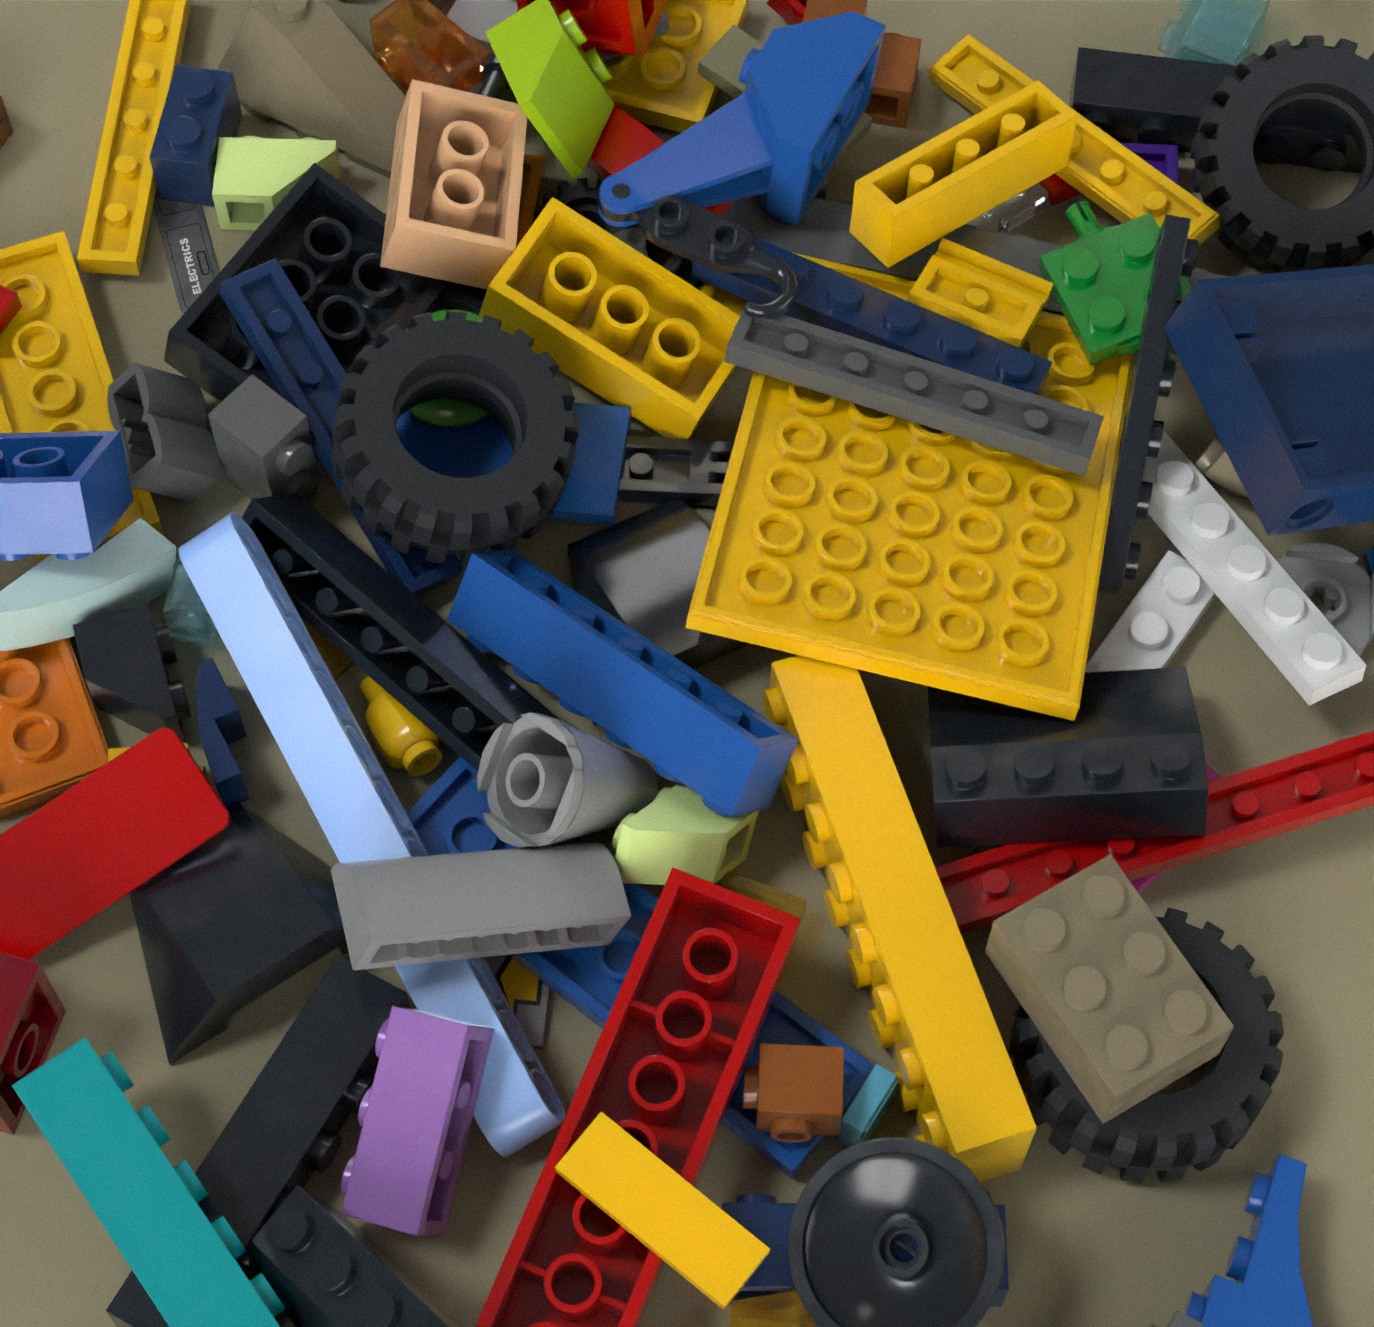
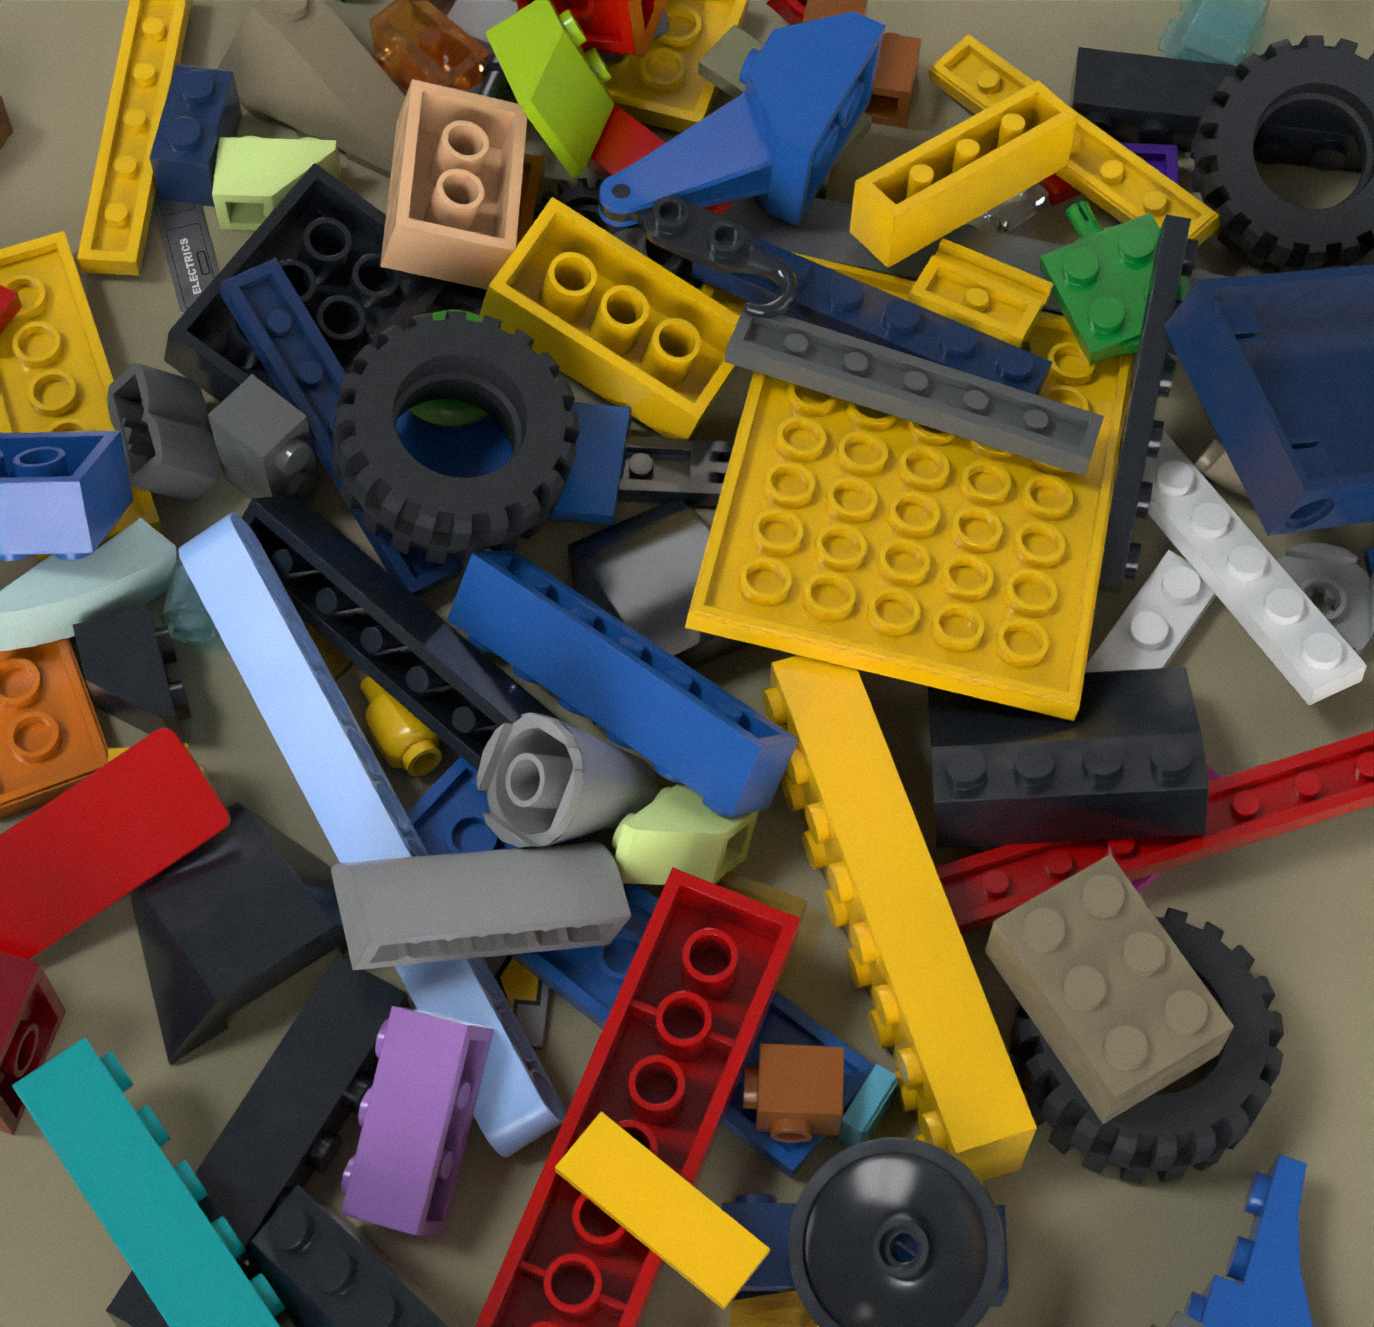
(218, 727): dark blue slope -> none

